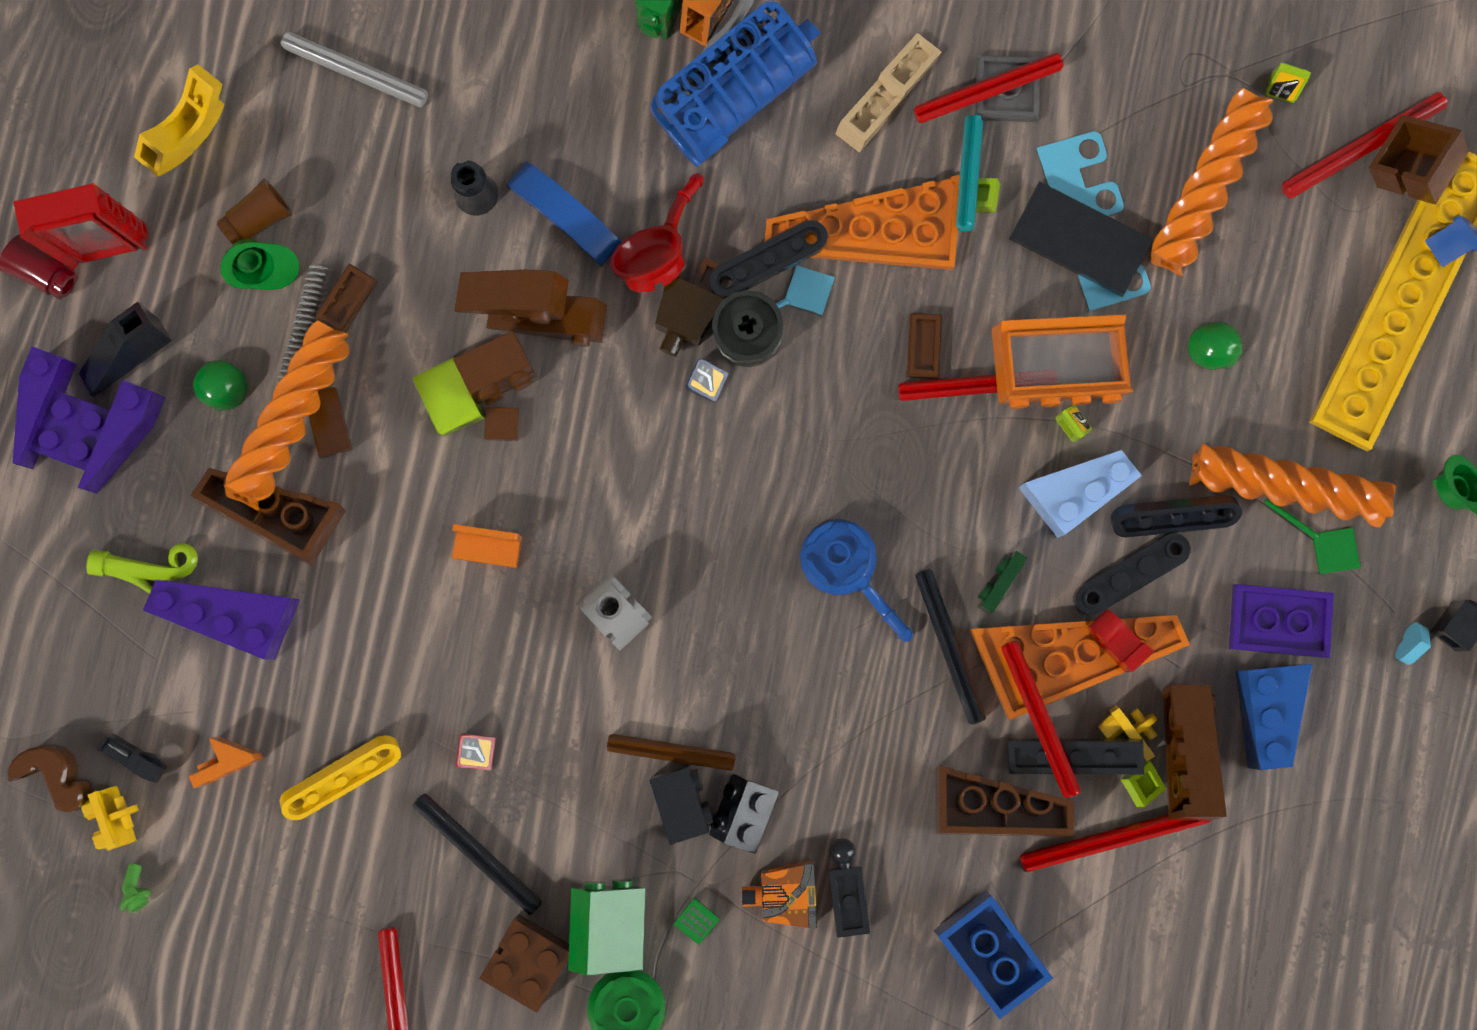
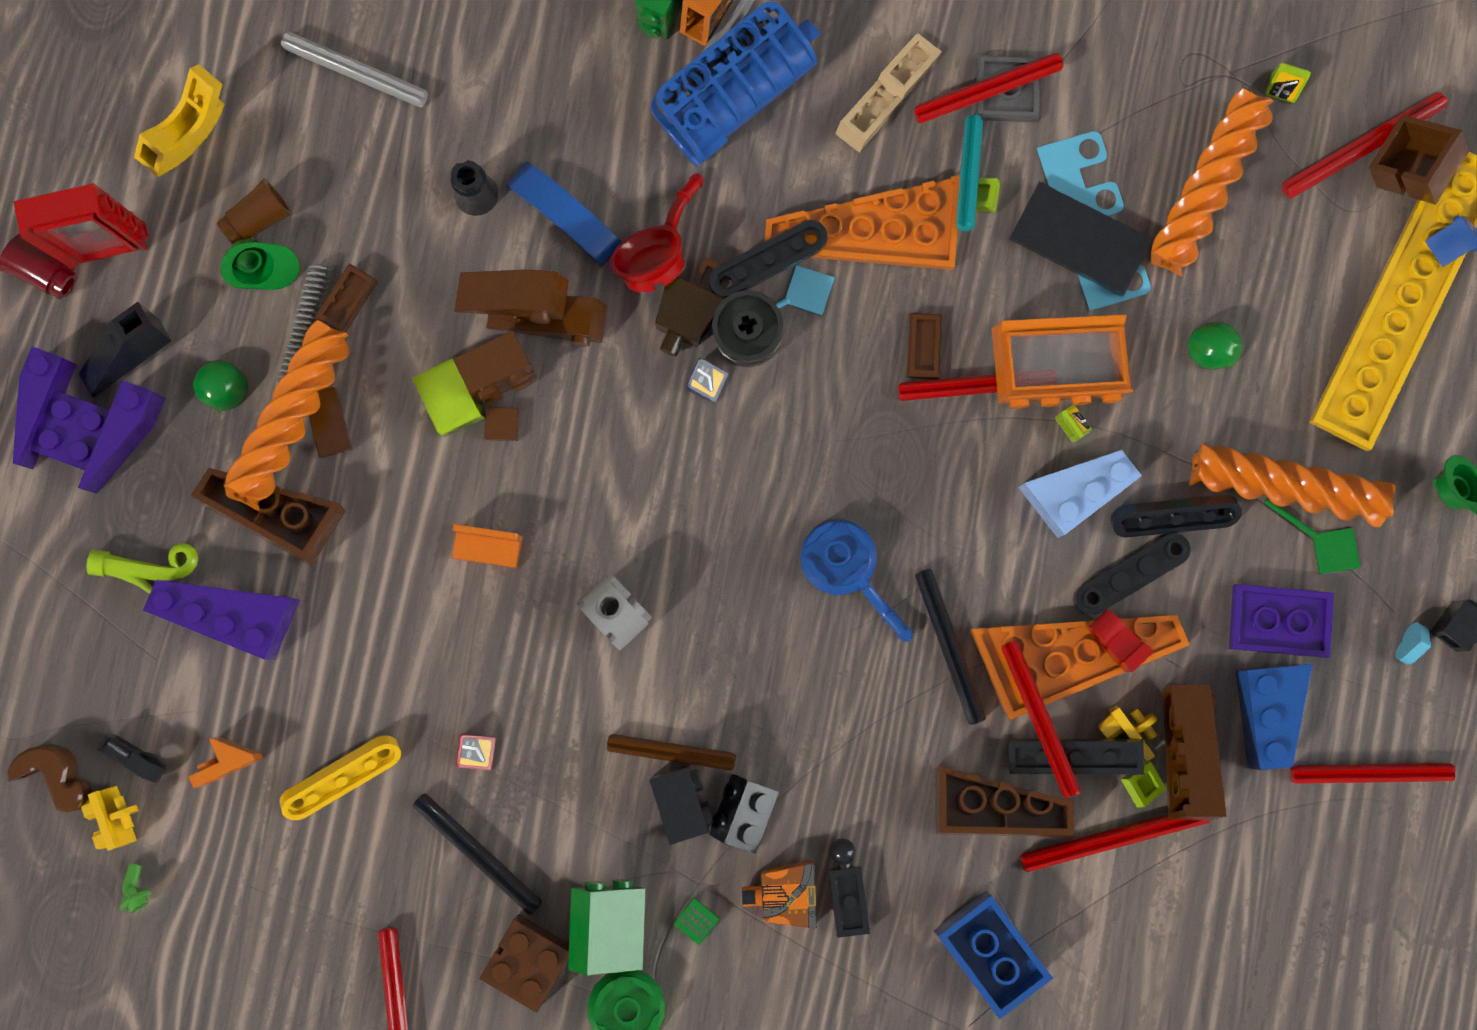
(1007, 570): dark green plate -> none
(1372, 773): none -> red axle

